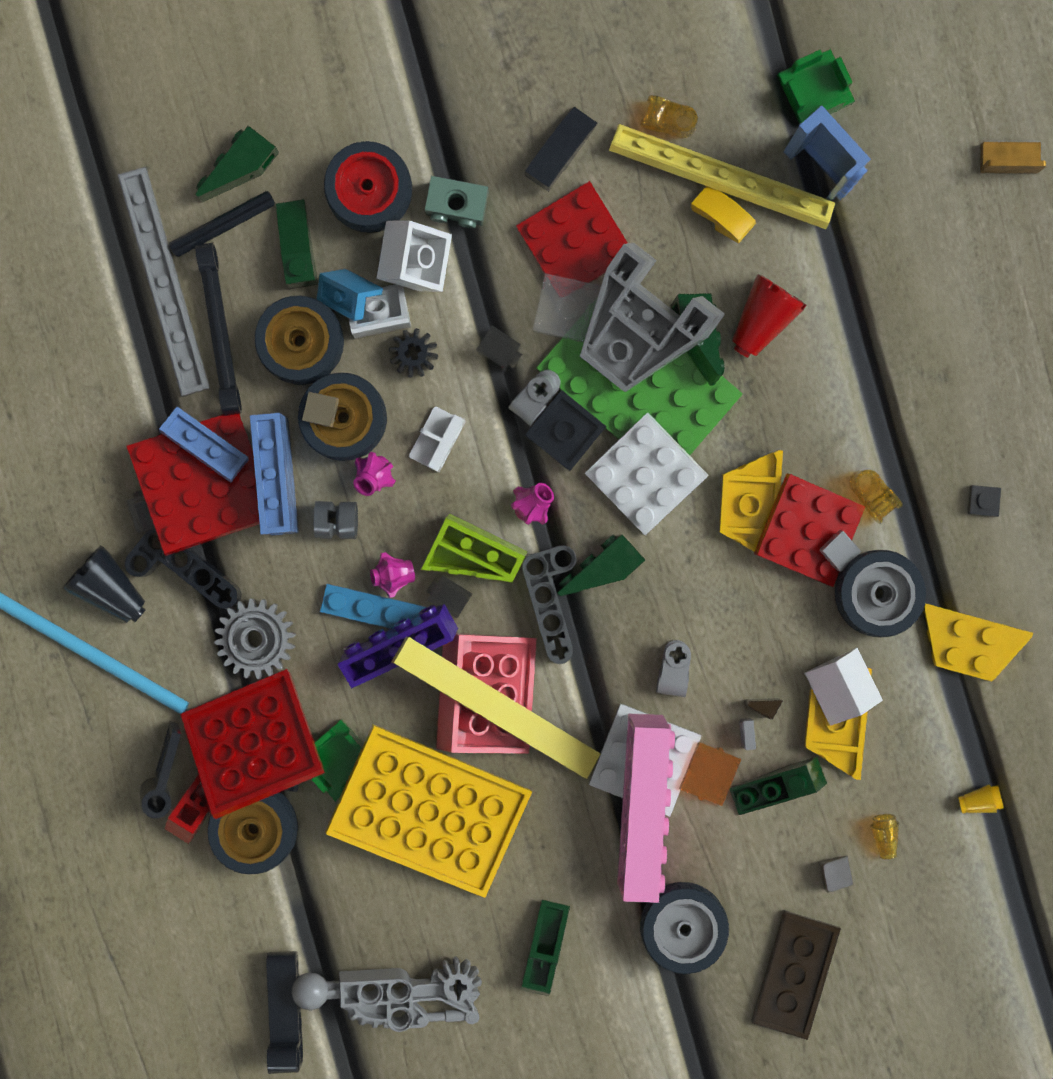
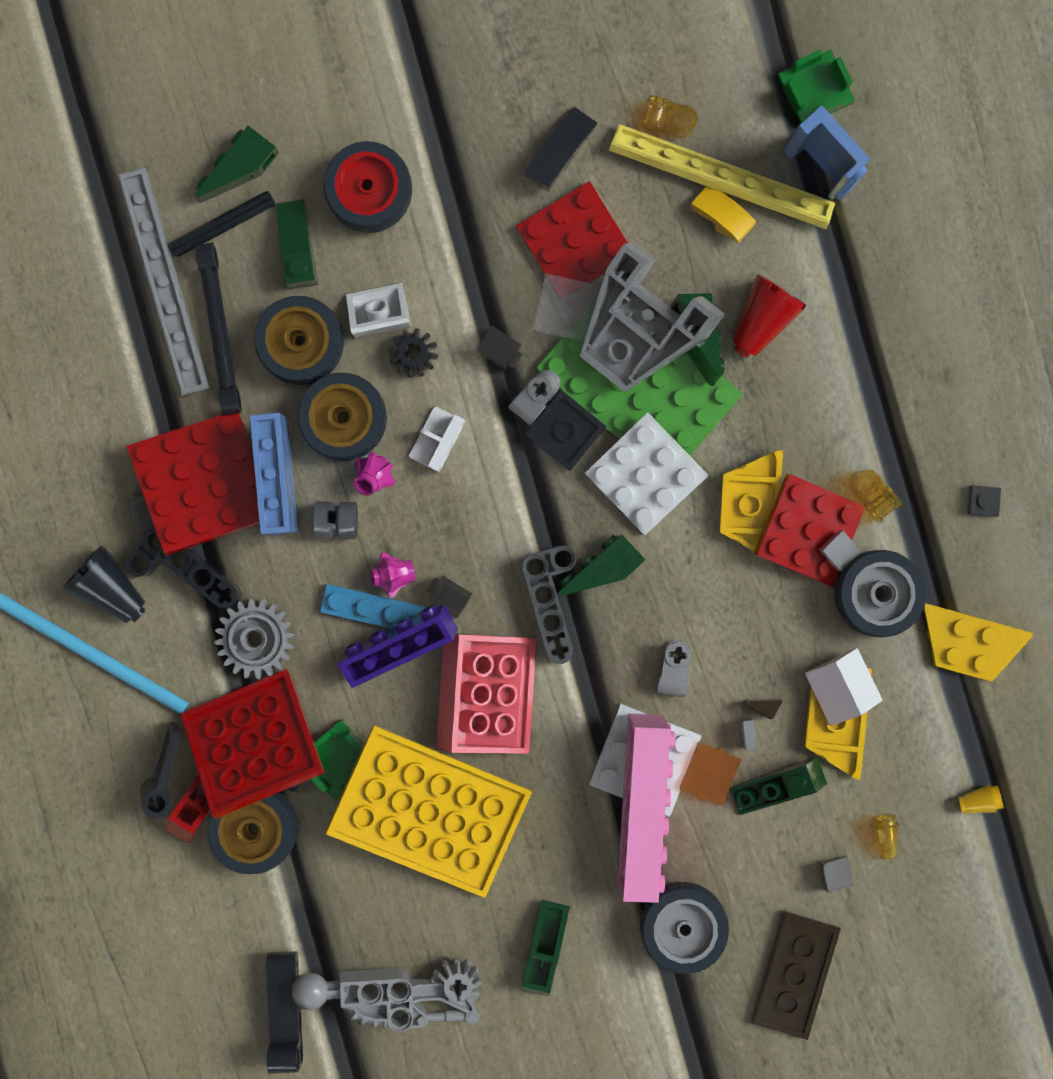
(203, 444): medium blue plate -> none
(320, 409): dark tan tile -> none
(346, 292): dark azure panel -> none
(414, 256): white brick -> none
(443, 190): sand green brick -> none
(473, 552): lime wedge -> none
(495, 707): light yellow tile -> none
(533, 503): dark pink rock -> none
(1011, 157): pearl gold panel -> none

